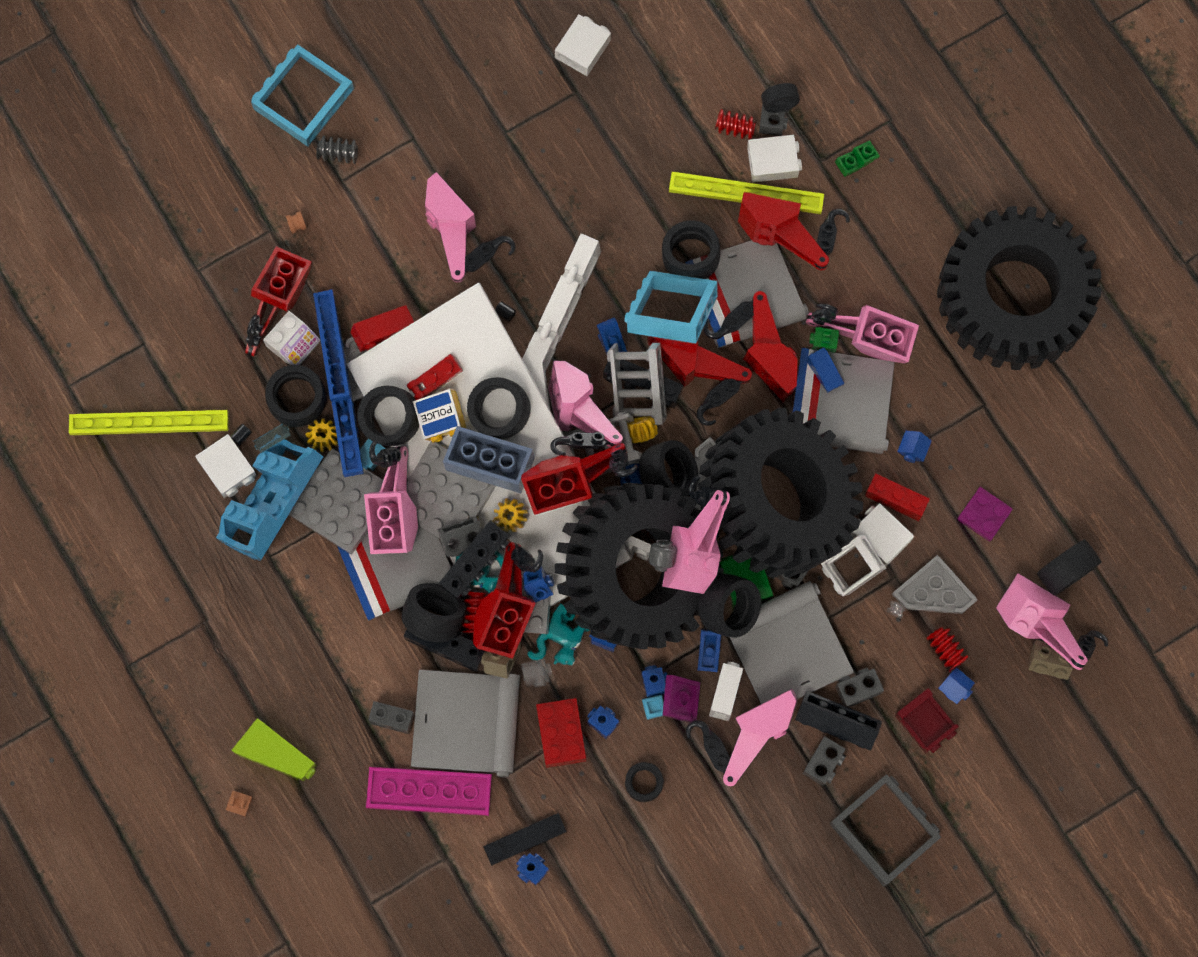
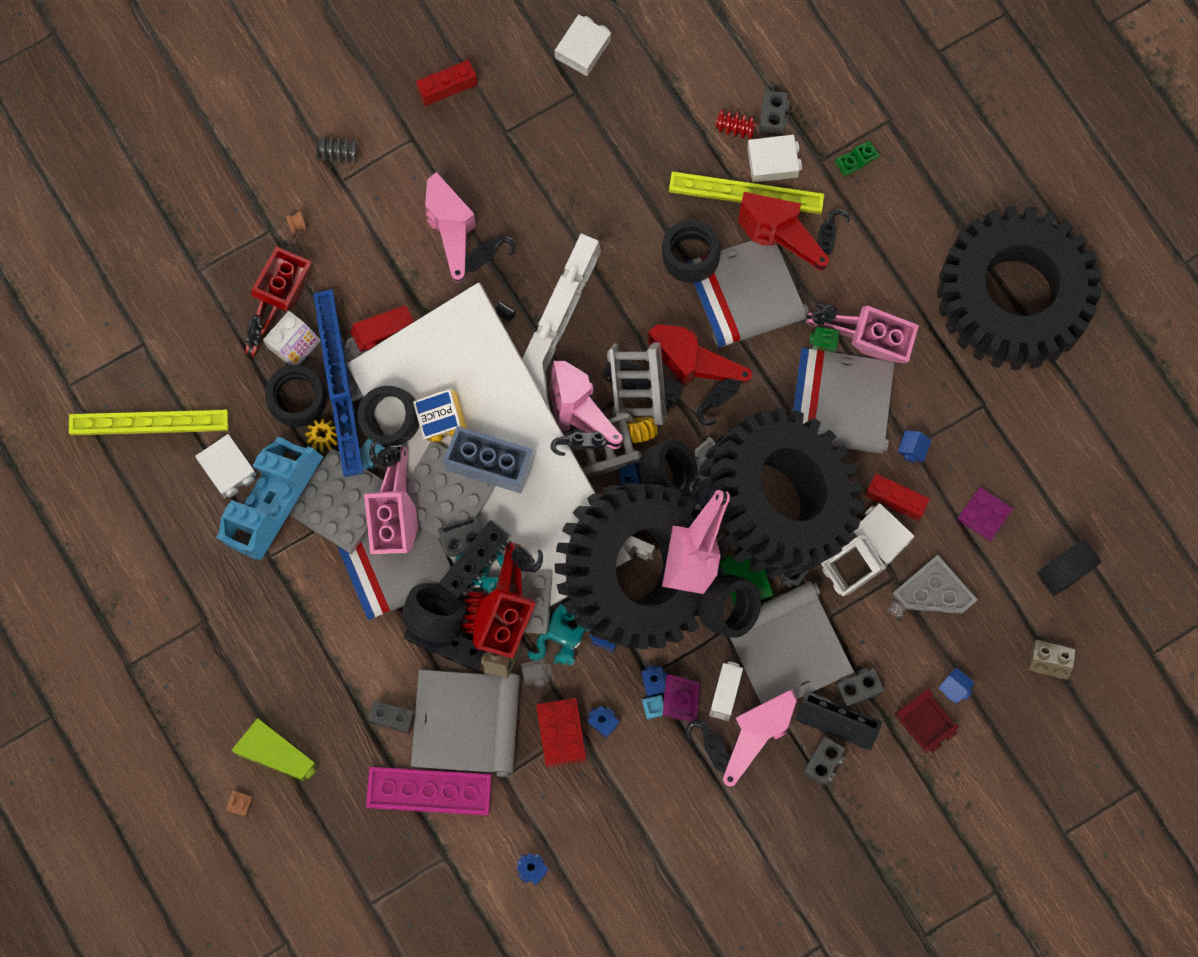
(241, 434): black hinge -> none
(271, 438): clear light blue piece -> none
(326, 111): medium azure window -> none
(435, 377): red plate -> none
(446, 83): none -> red brick
(477, 397): black tyre -> none
(510, 506): yellow gear -> none
(525, 839): black plate -> none
(538, 584): blue brick -> none
(567, 478): red slope -> none
(609, 334): blue slope -> none
(659, 782): black tyre -> none
(662, 555): dark grey head -> none
(669, 328): medium azure window -> none
(709, 651): blue slope -> none
(767, 356): red slope -> none
(780, 97): black tyre -> none
(825, 370): blue slope -> none
(862, 853): dark grey window -> none
(948, 648): red piece -> none
(1040, 615): bright pink slope -> none

